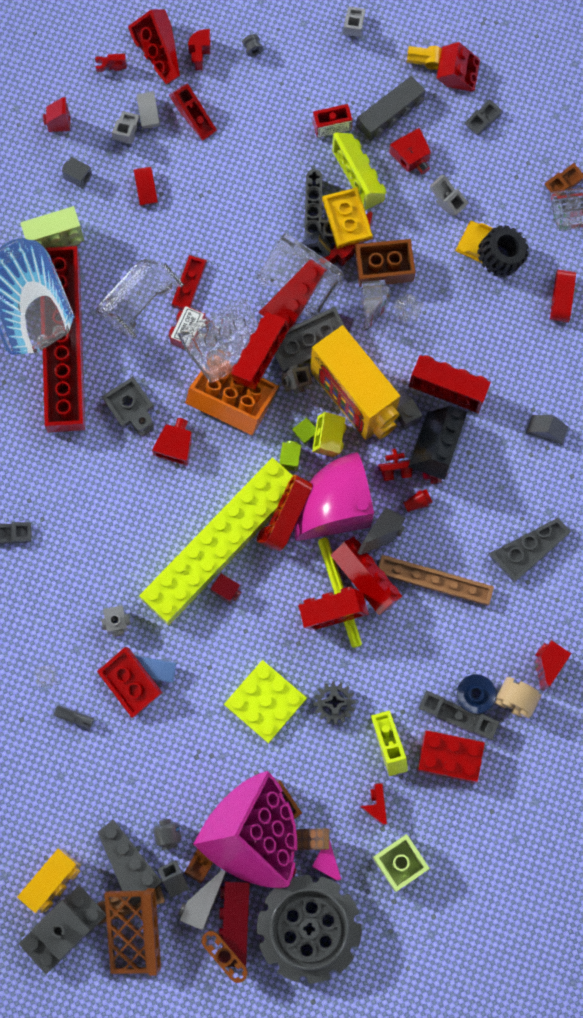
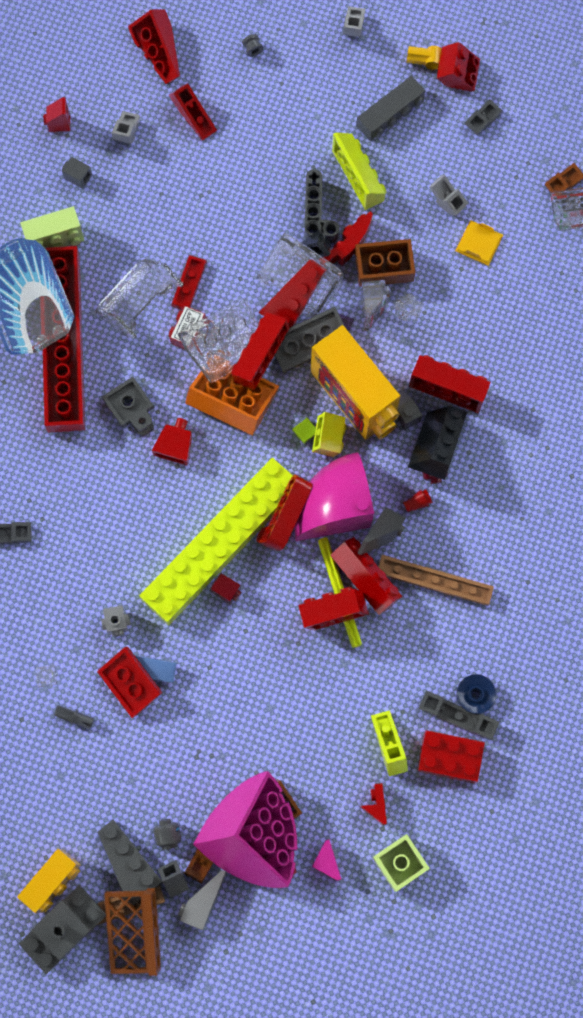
(113, 61): red plate -> none
(145, 186): red slope -> none
(148, 110): light grey slope -> none
(198, 45): red brick -> none
(216, 957): dark orange beam -> none
(235, 921): dark red brick -> none
(265, 701): neon yellow plate -> none
(290, 455): lime brick -> none
(296, 379): dark grey brick -> none
(312, 839): medium nougat tile -> none
(332, 120): red brick -> none
(334, 695): dark grey gear -> none
(343, 932): dark grey piece -> none
(347, 217): yellow tile -> none
(387, 468): red hips -> none
(412, 152): red torso -> none
(511, 242): black tyre -> none
(518, 697): tan brick -> none
(530, 548): dark grey wing -> none
(548, 428): dark grey slope -> none
(550, 662): red slope -> none
(563, 296): red beam -> none

